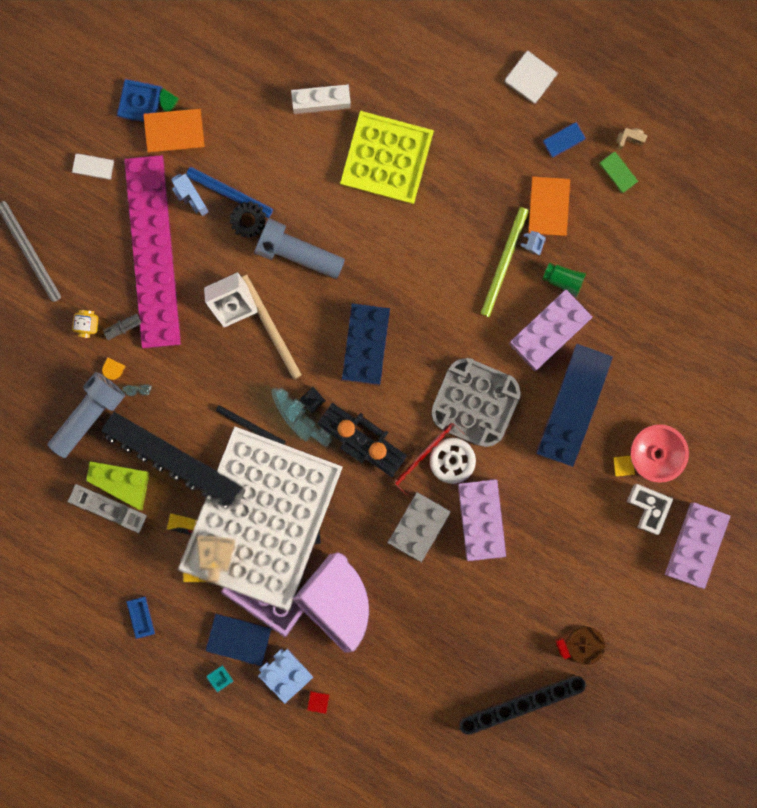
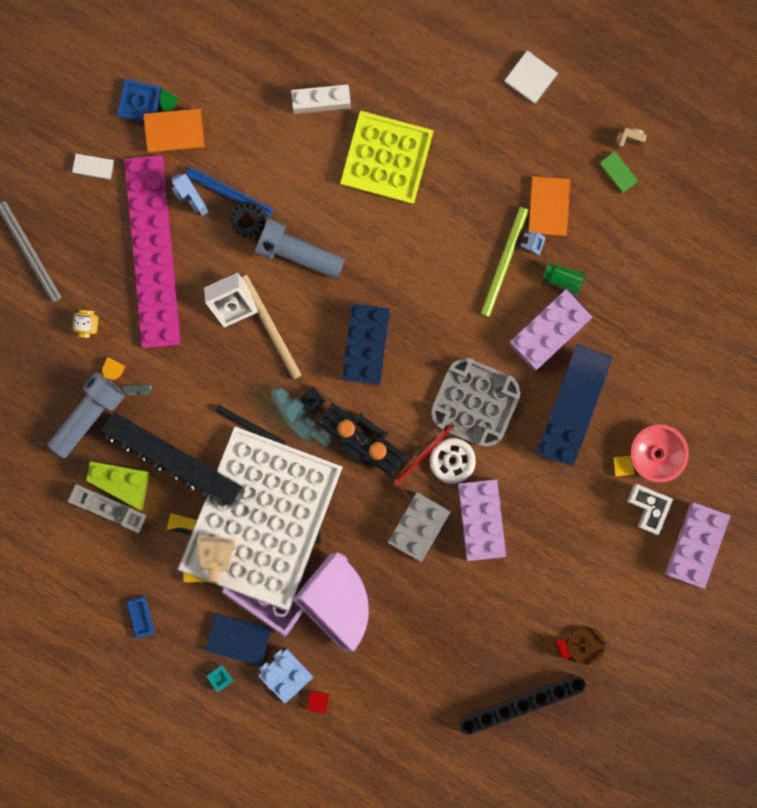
(122, 327): dark grey axle -> none
(564, 140): blue tile -> none

